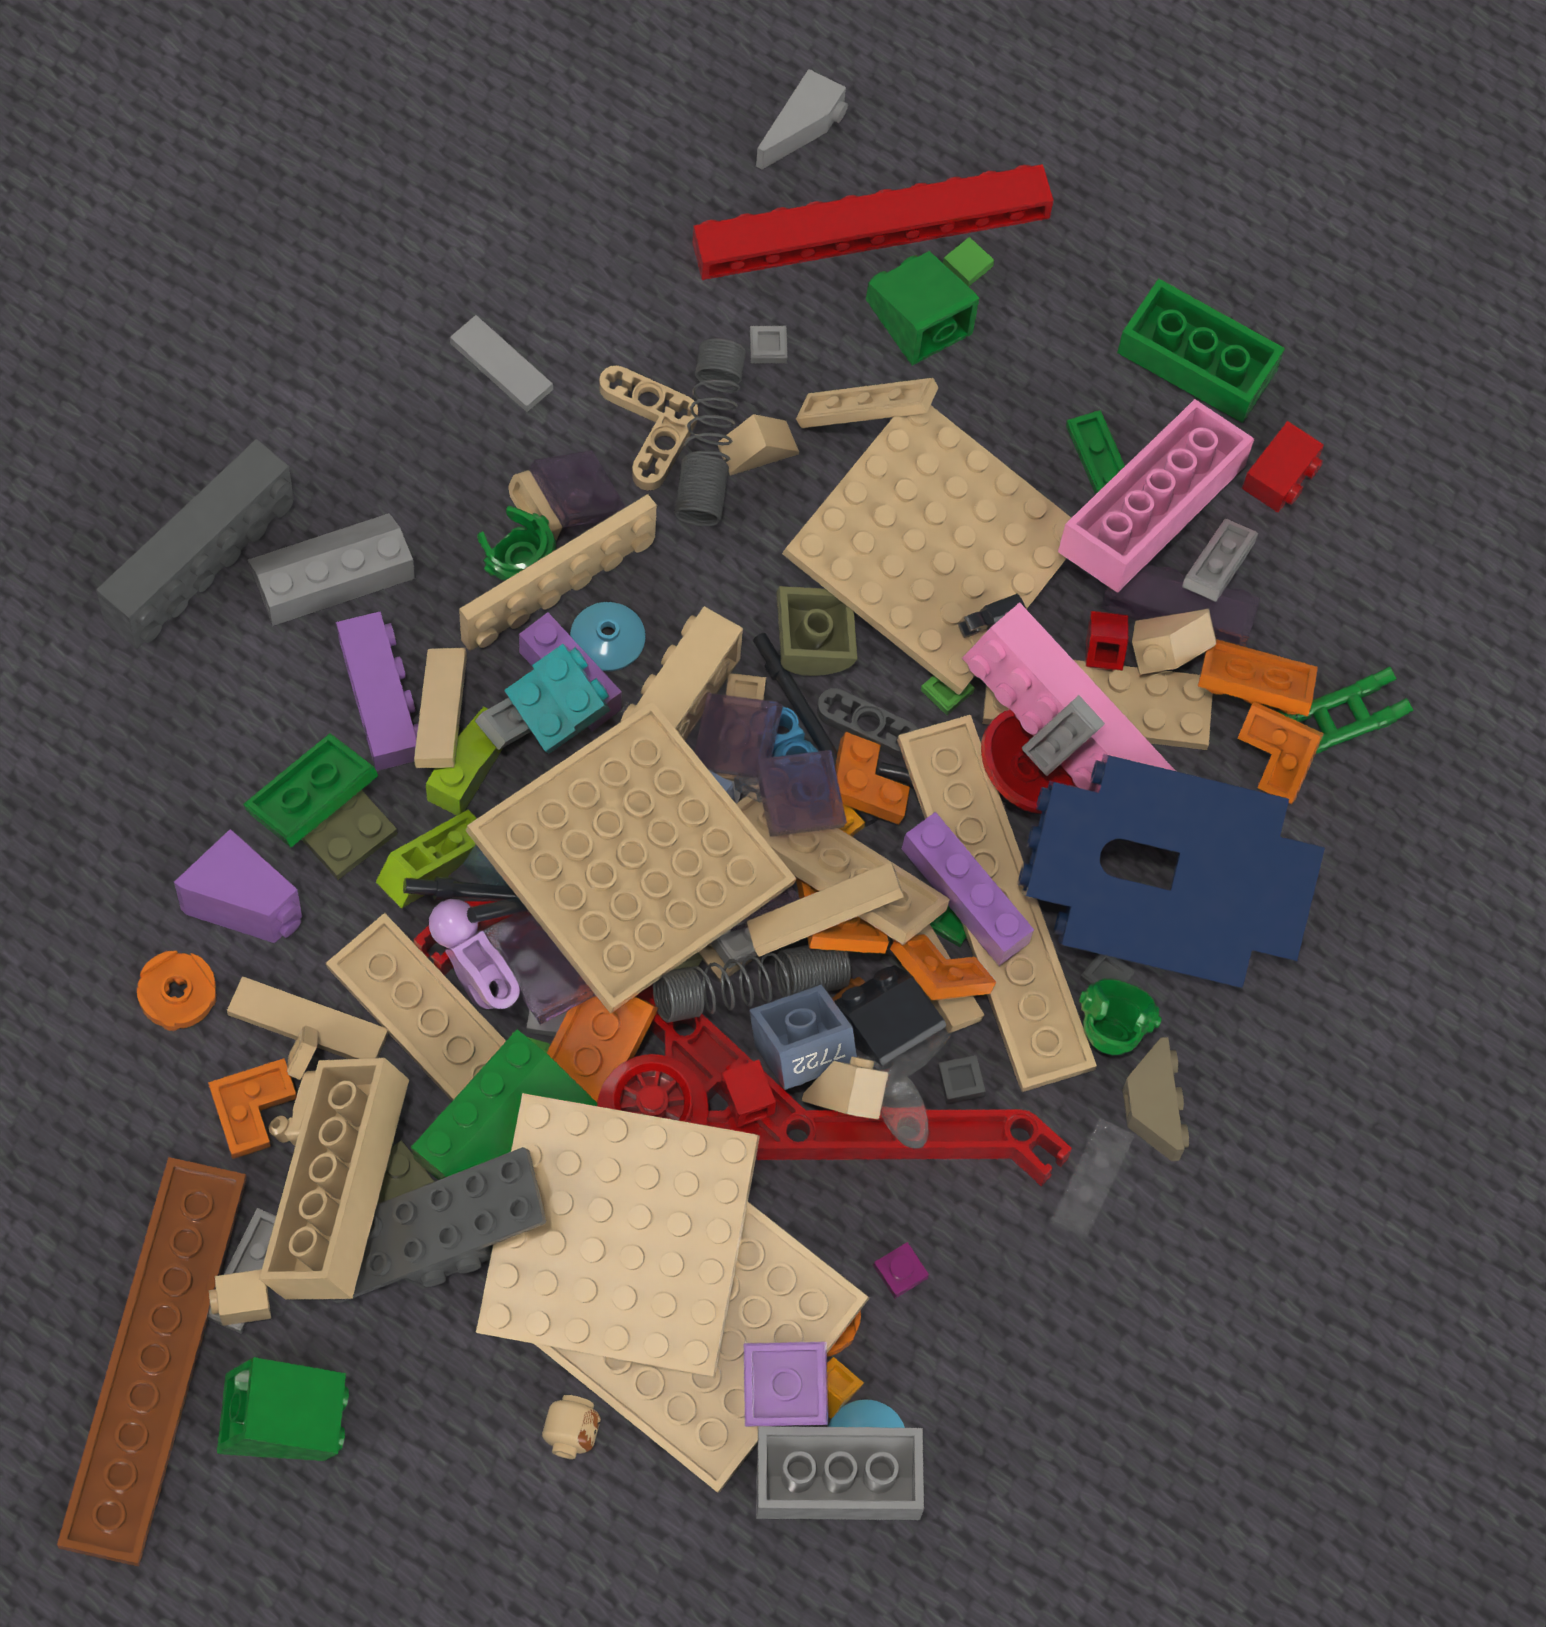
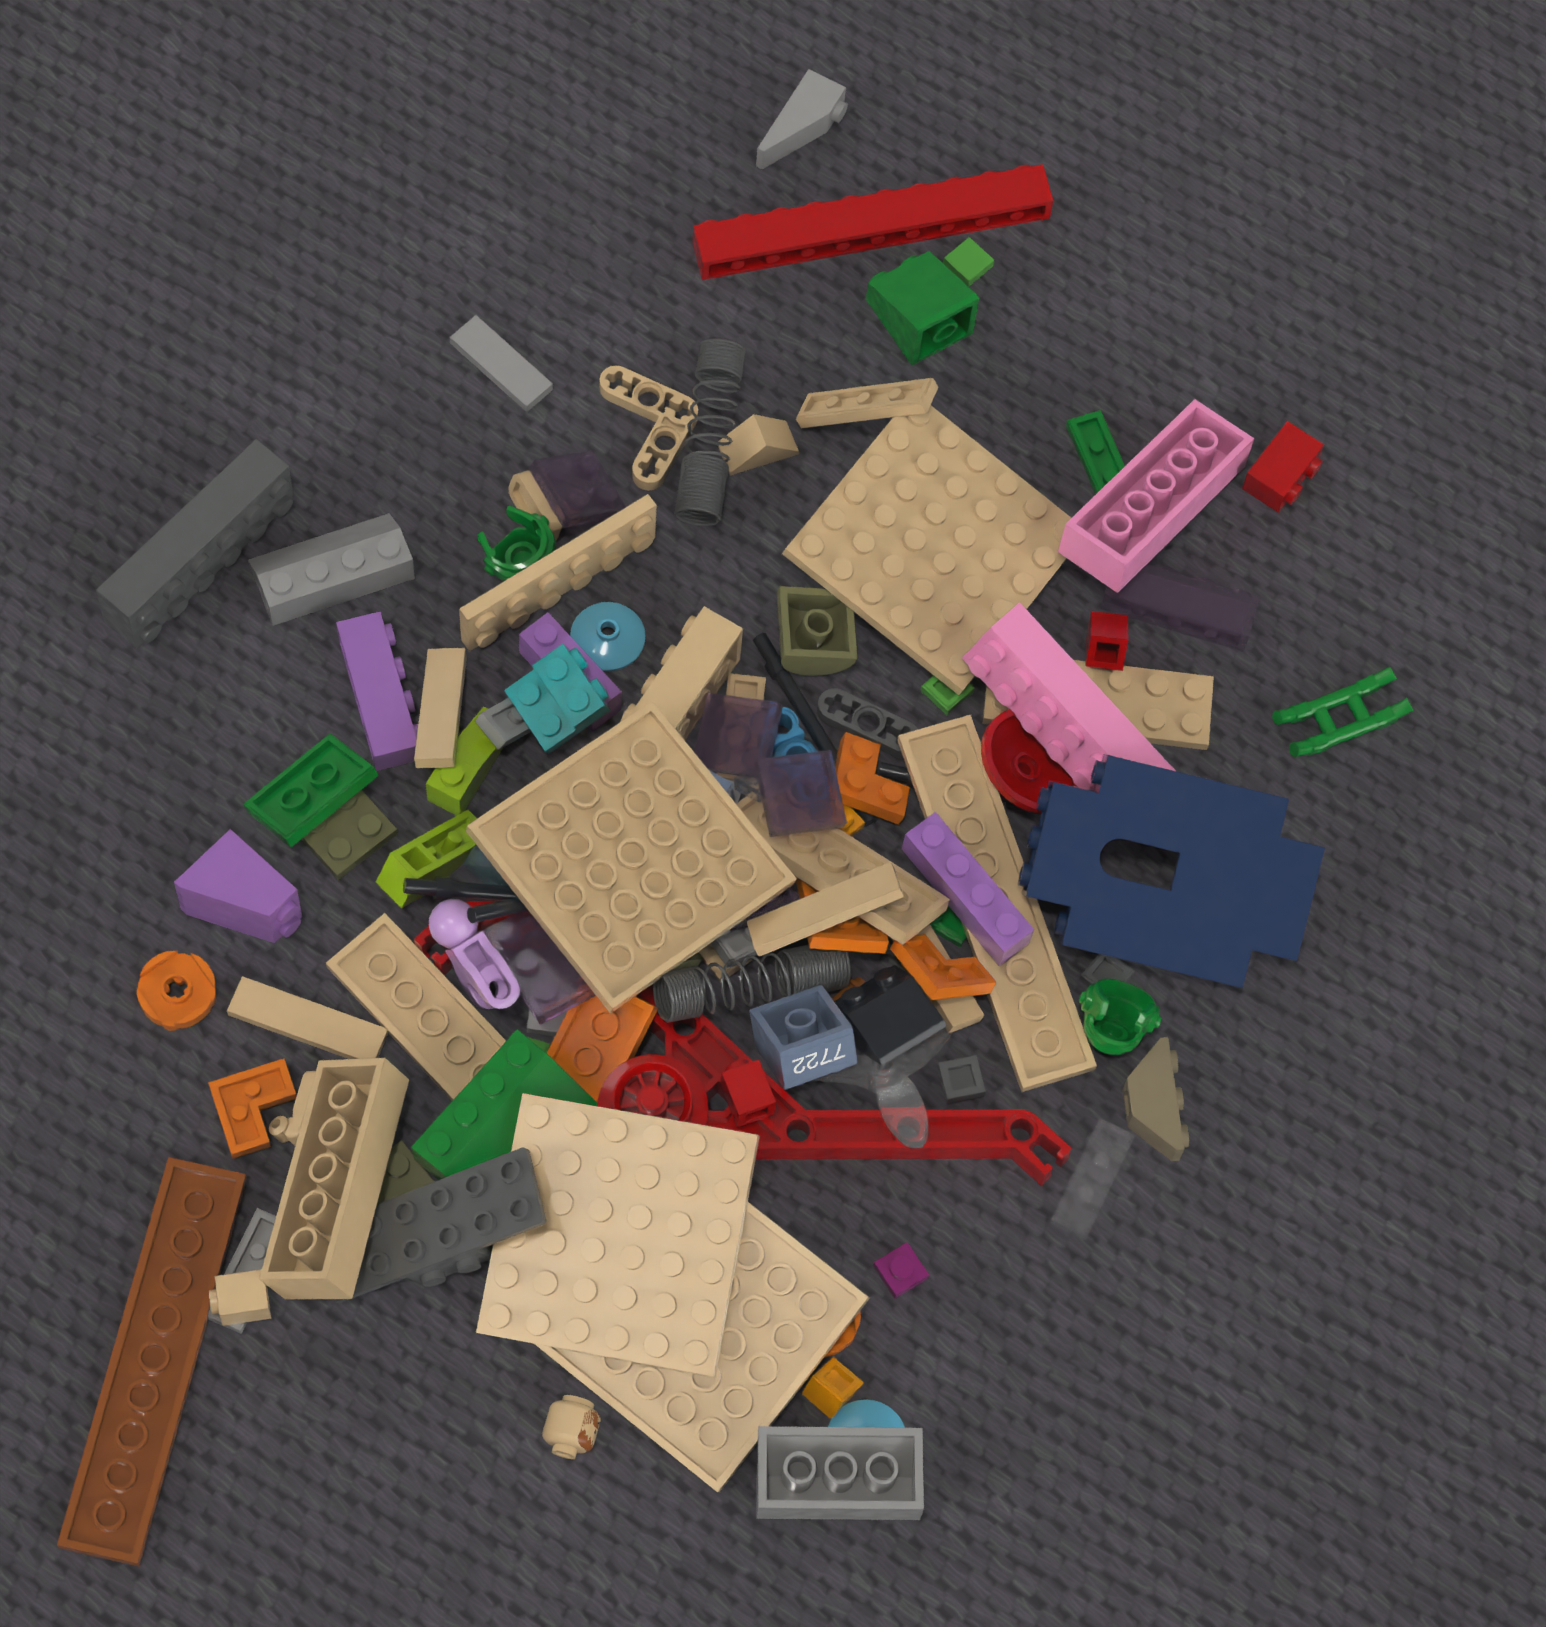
(282, 1411): green slope -> none
(302, 1052): tan tile -> none
(768, 344): light grey tile -> none
(785, 1384): medium lavender tile -> none
(849, 1088): tan slope -> none
(988, 615): black bar -> none
(1063, 735): light grey tile -> none
(1172, 640): tan slope -> none
(1200, 350): green brick -> none
(1220, 560): light grey tile -> none
(1258, 677): orange plate -> none
(1291, 748): orange plate -> none

